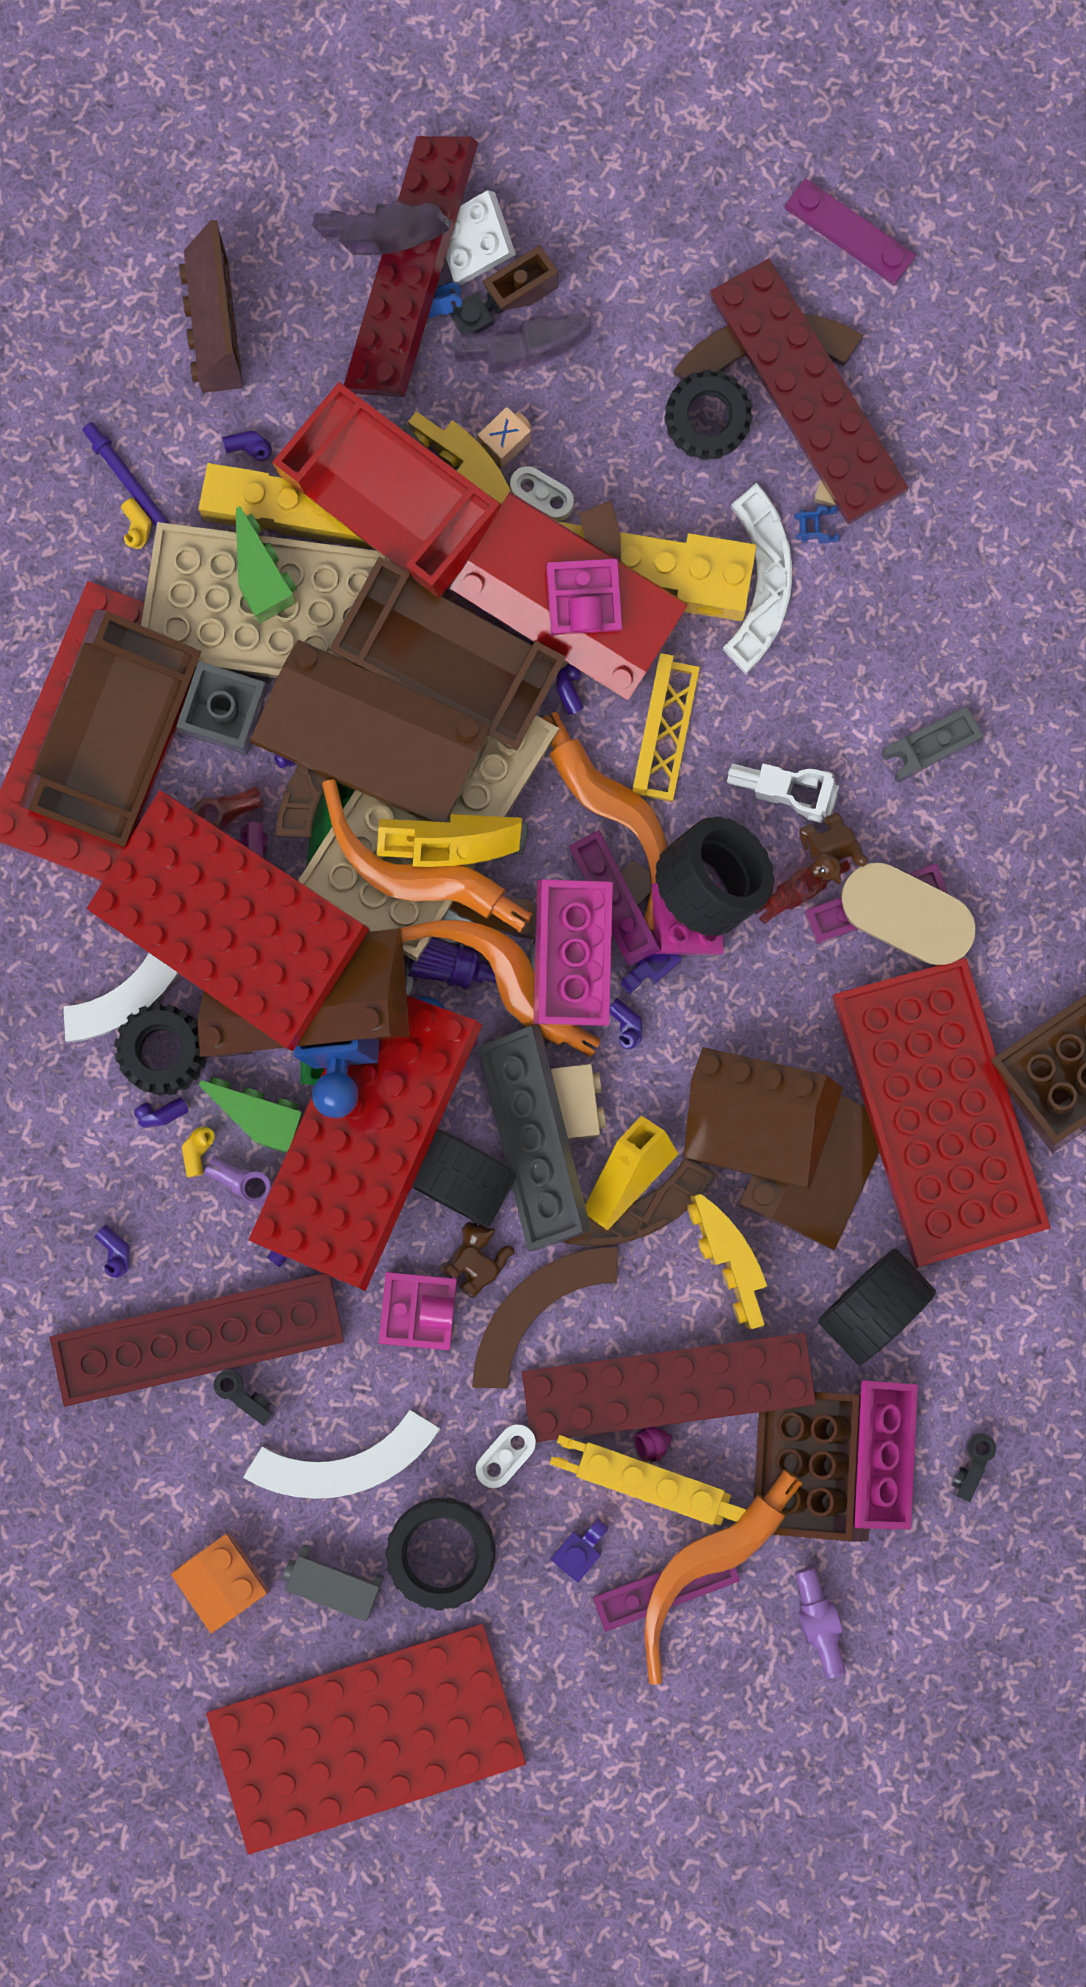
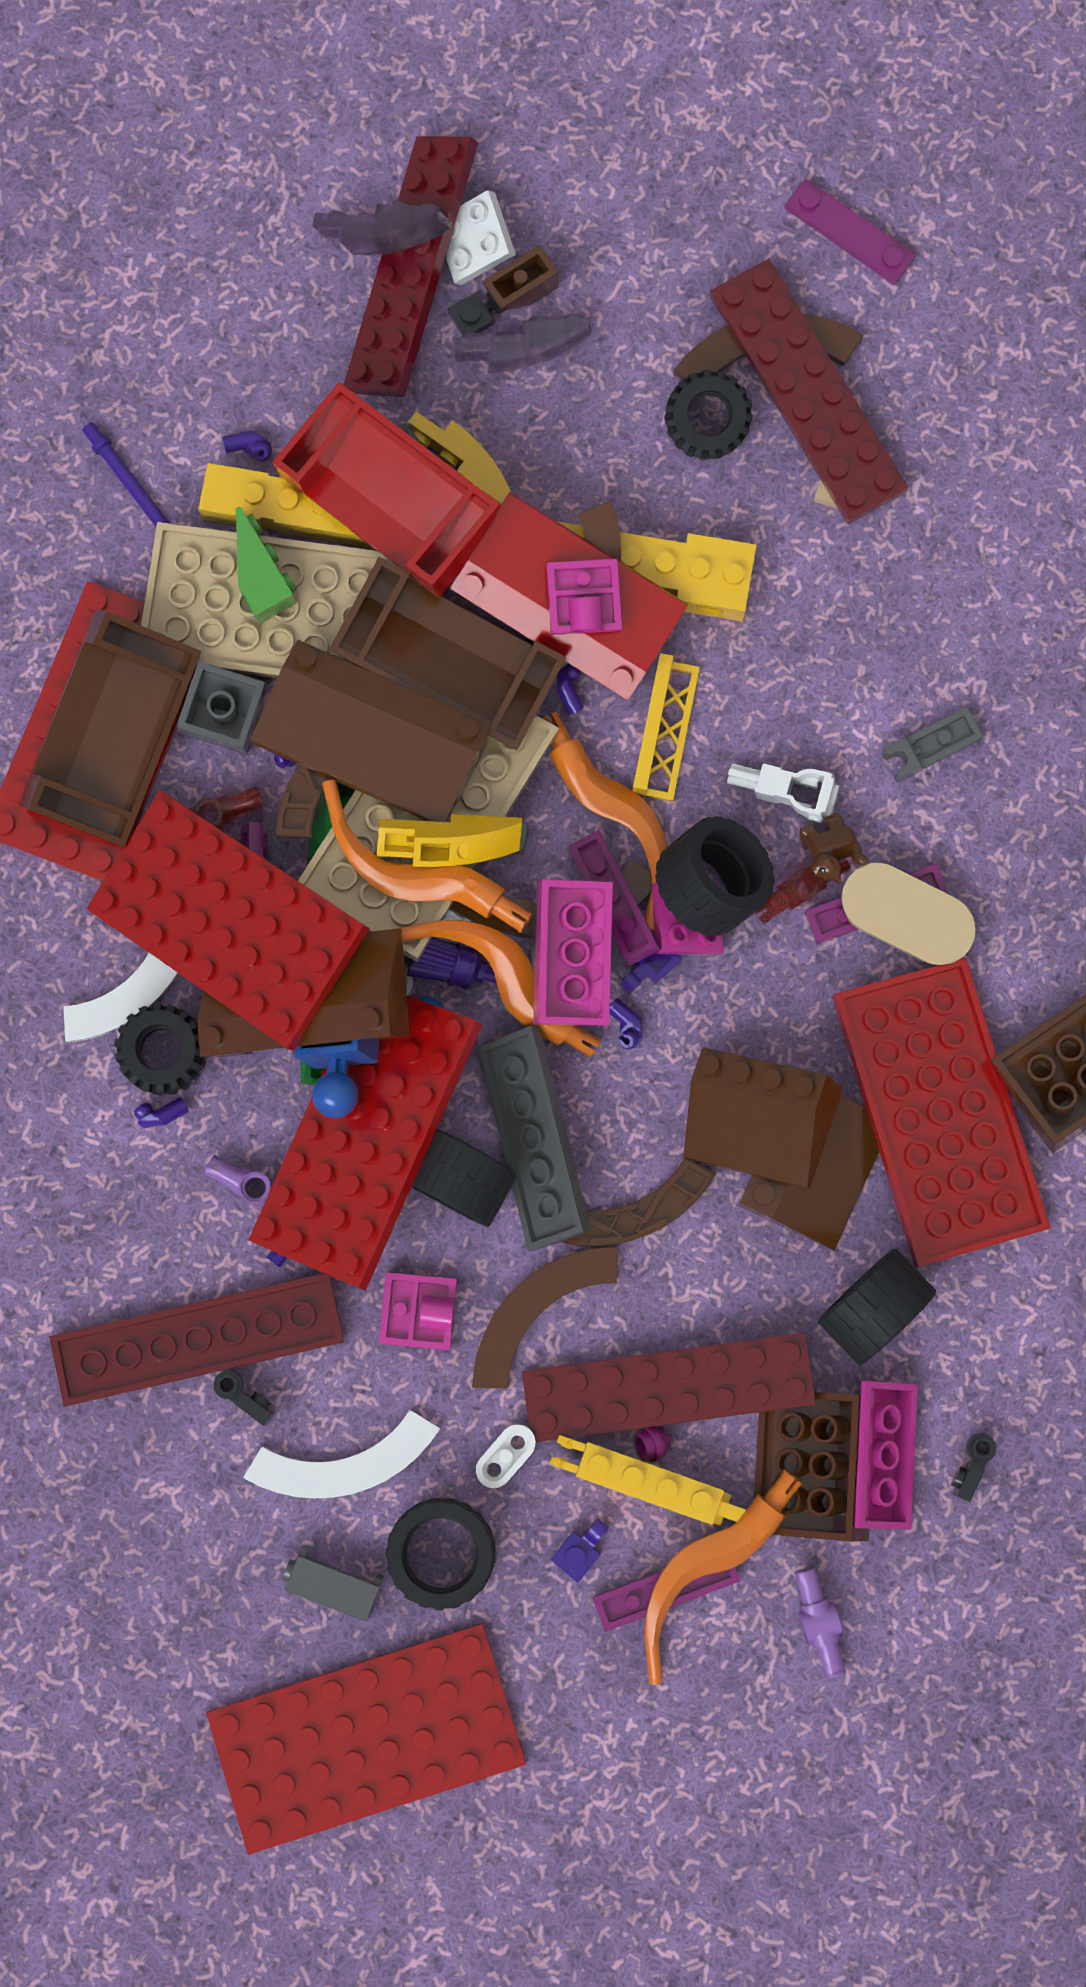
(118, 1252): dark purple arm -> none
(140, 524): yellow arm -> none
(194, 1148): yellow arm -> none
(211, 312): reddish brown slope -> none
(220, 1582): orange slope -> none
(264, 1121): bright green slope -> none
(444, 297): blue piece -> none
(476, 1265): reddish brown animal -> none
(505, 436): light nougat brick -> none
(543, 493): white plate -> none
(577, 1100): tan brick -> none
(630, 1169): yellow slope -> none
(726, 1244): yellow slope -> none
(773, 579): white tile -> none
(804, 535): blue piece -> none

